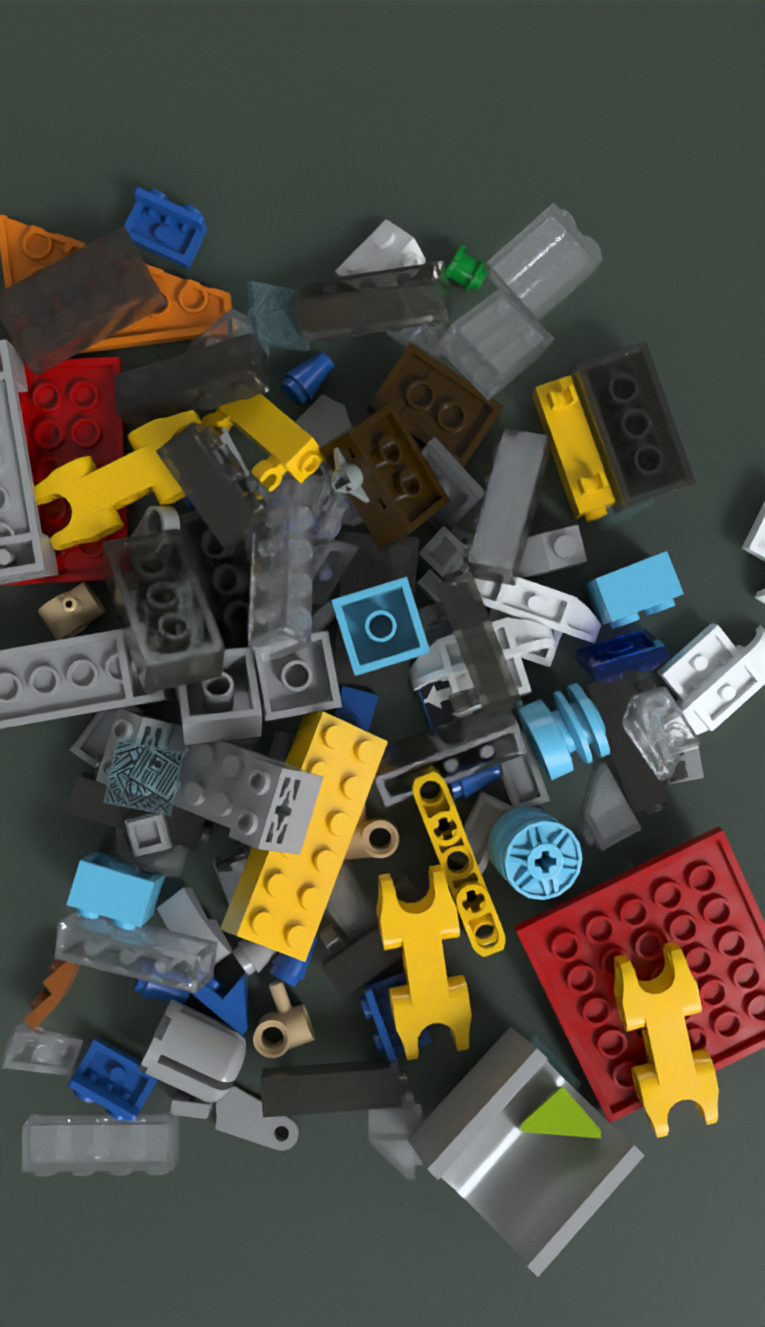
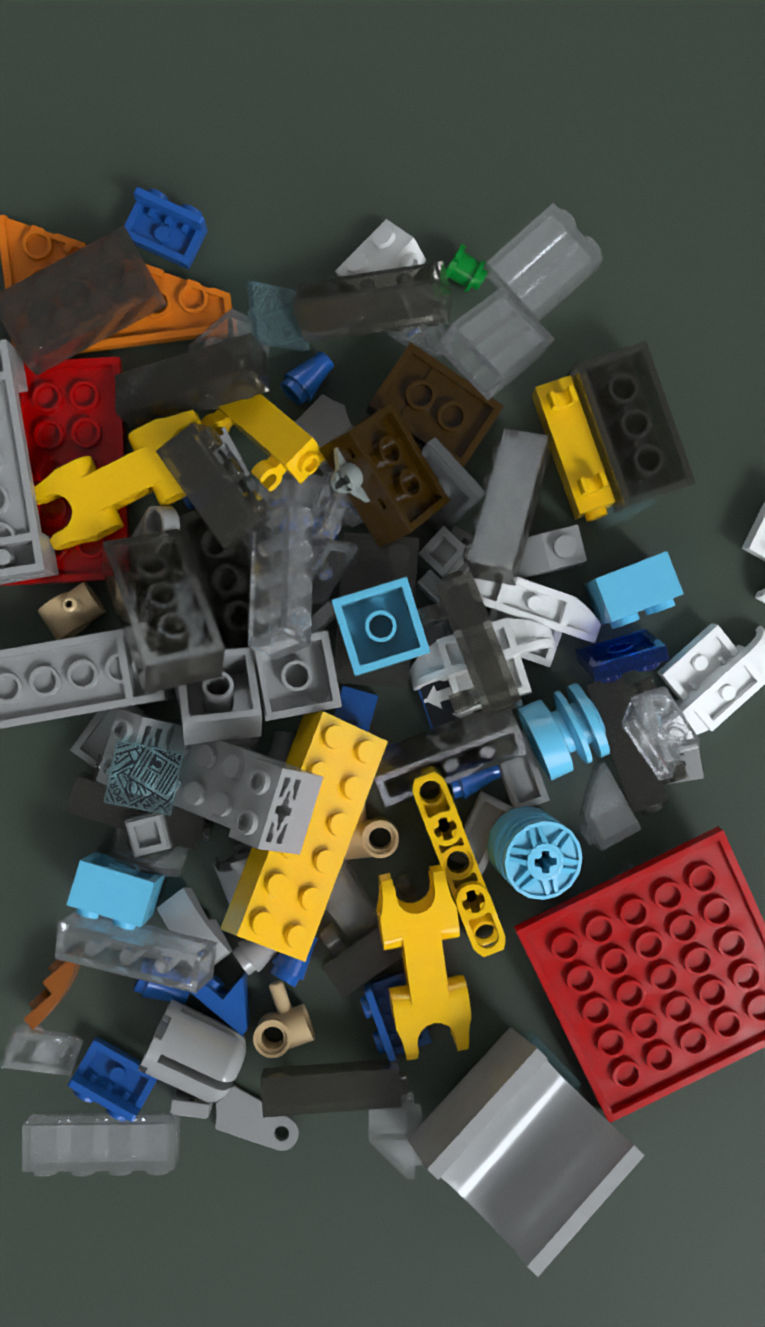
(560, 1116): lime slope -> none
(659, 1011): yellow piece -> none

